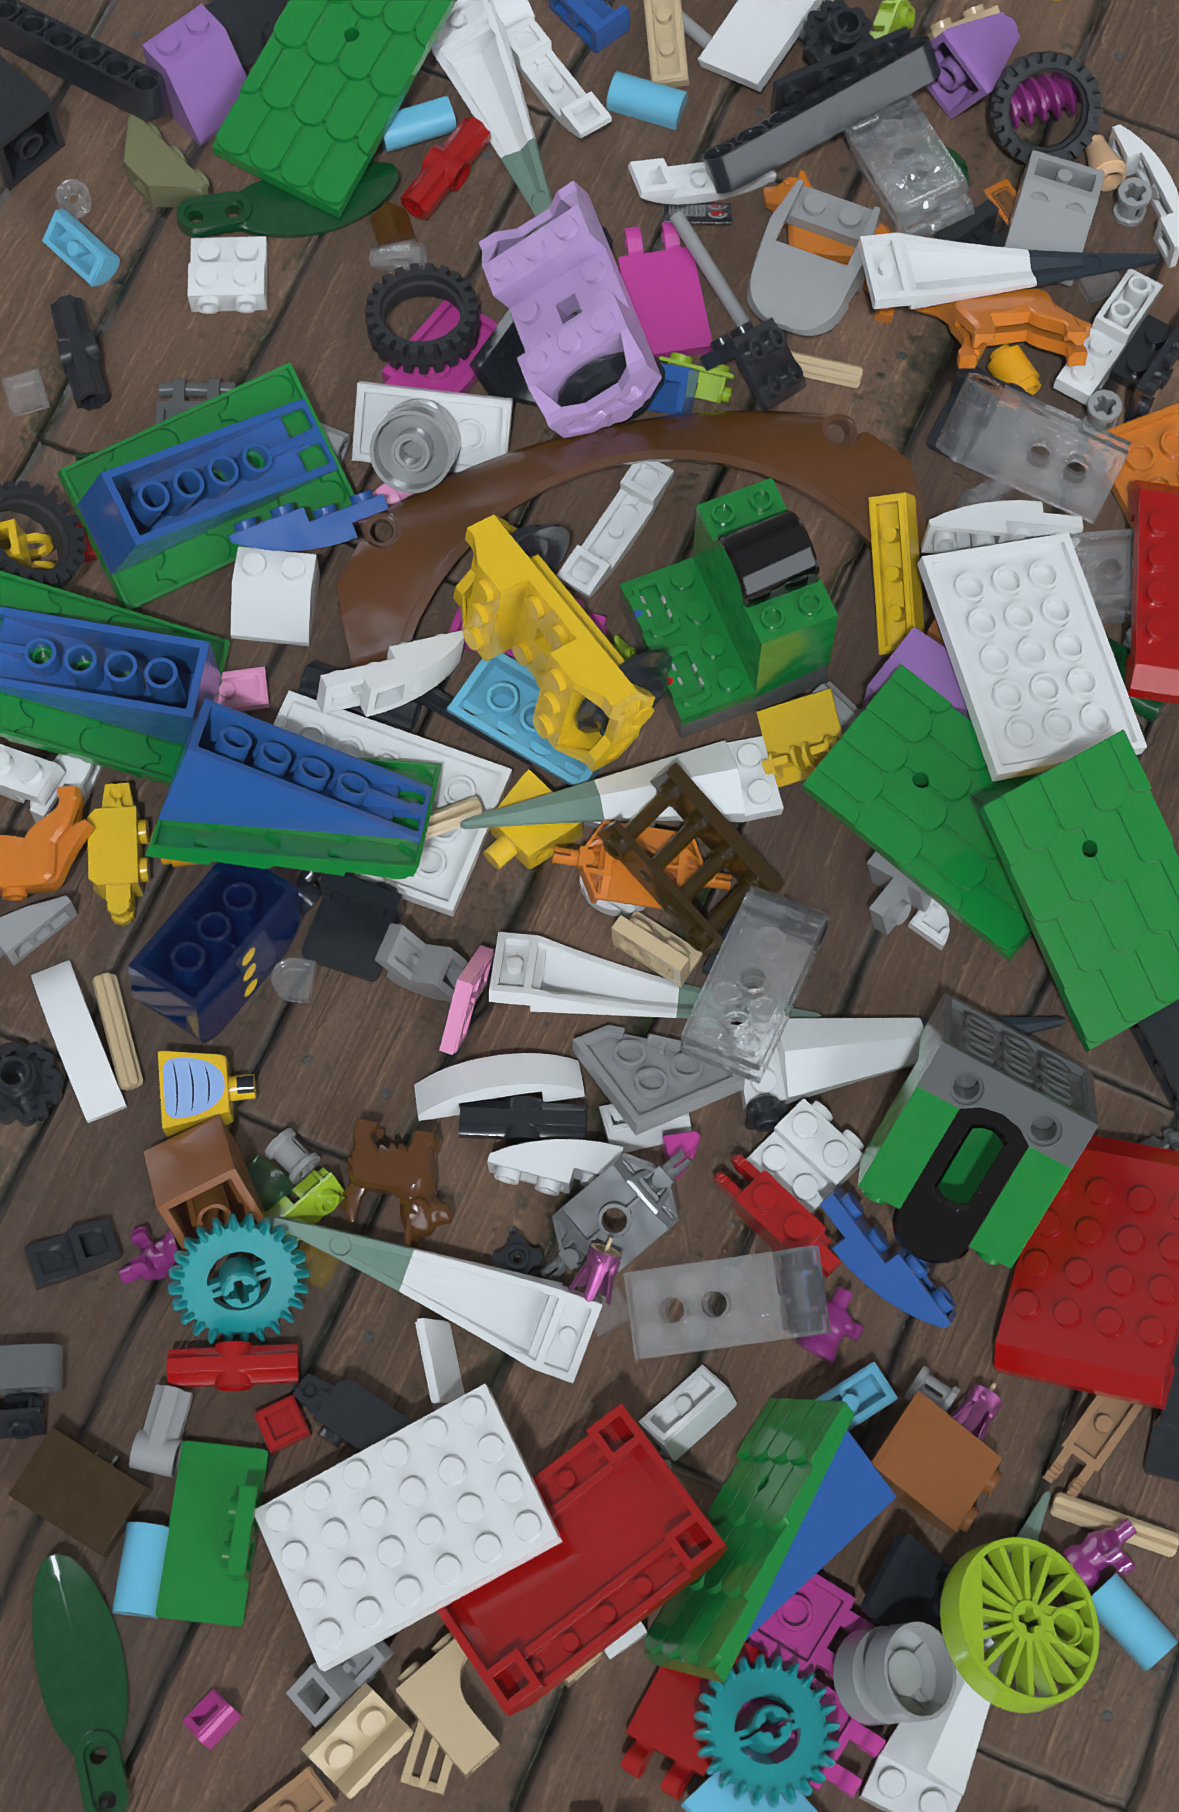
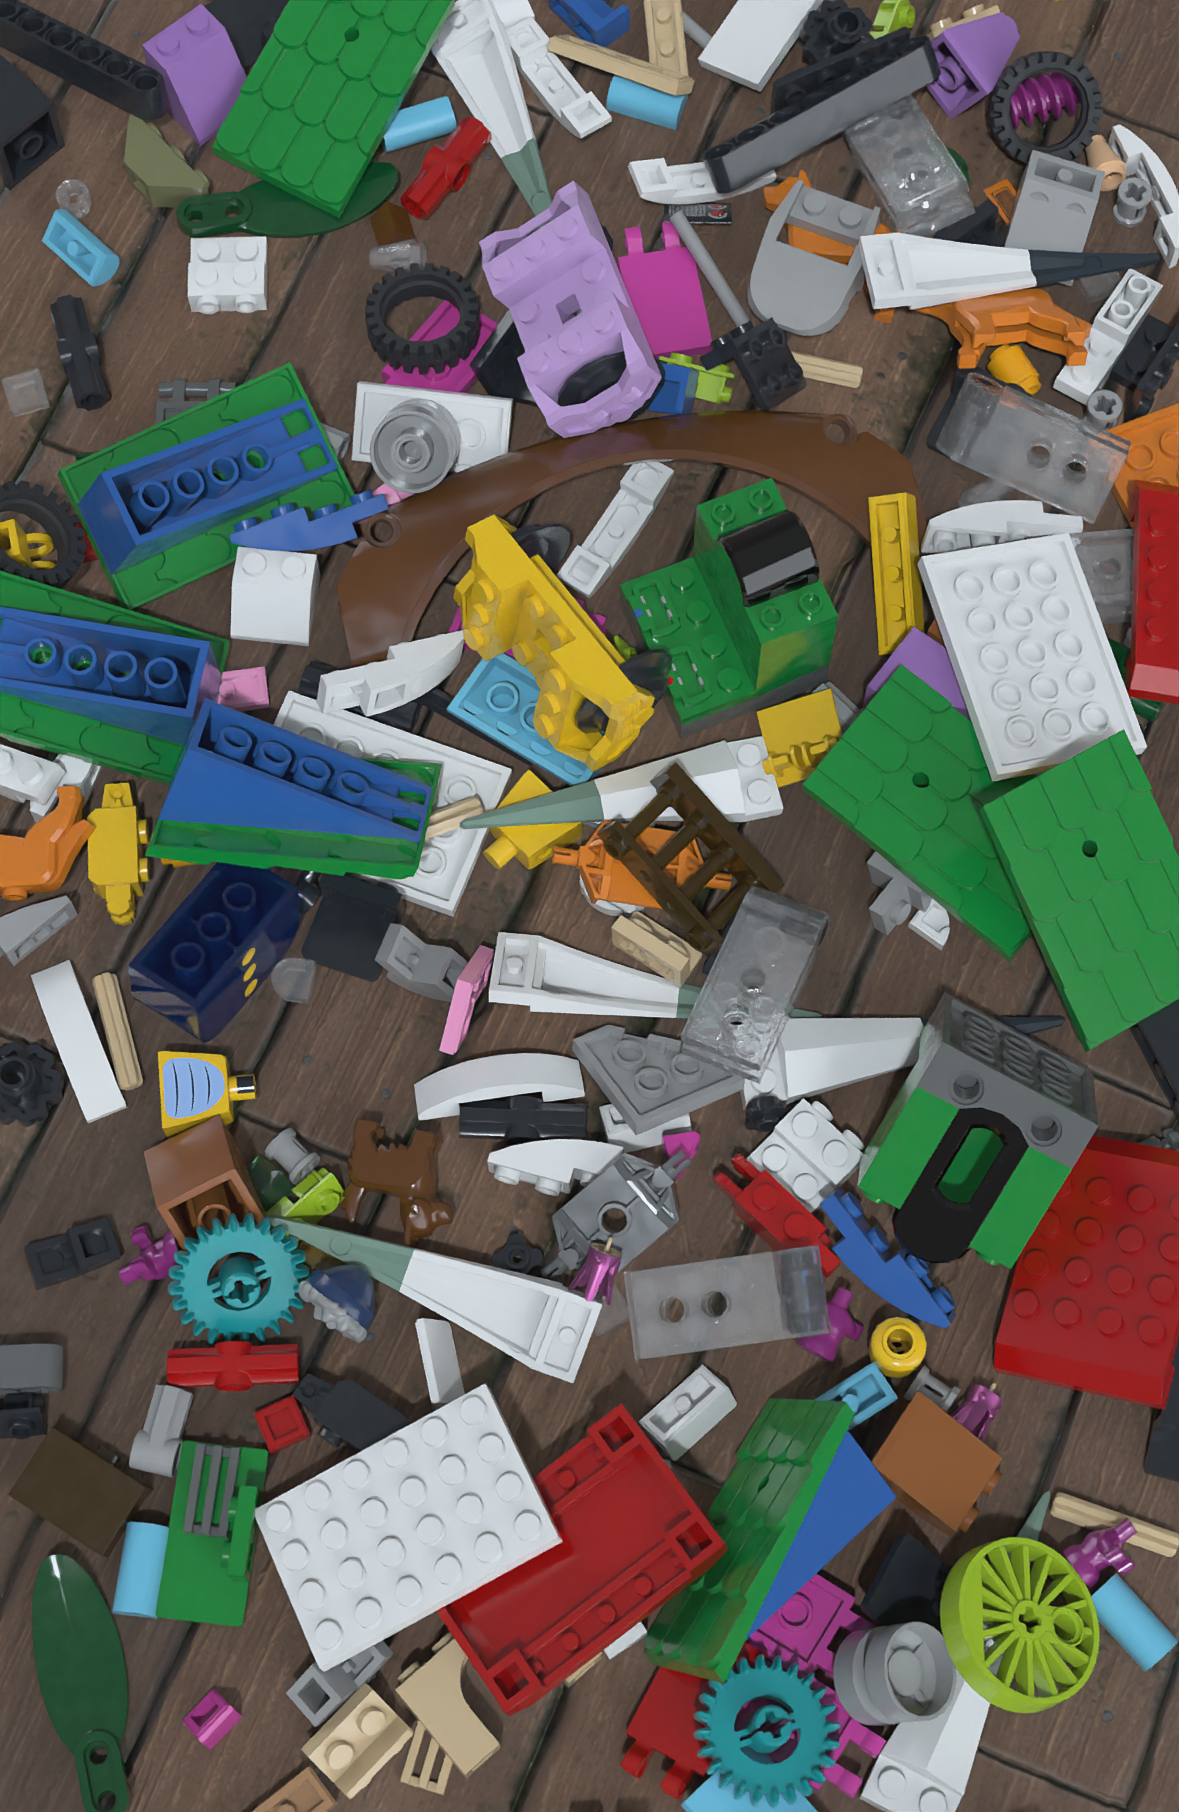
(217, 1454): none -> dark grey tile
(341, 1299): none -> dark blue hair
(621, 64): none -> tan tile
(904, 1334): none -> yellow head
(1093, 1439): medium nougat hinge -> none

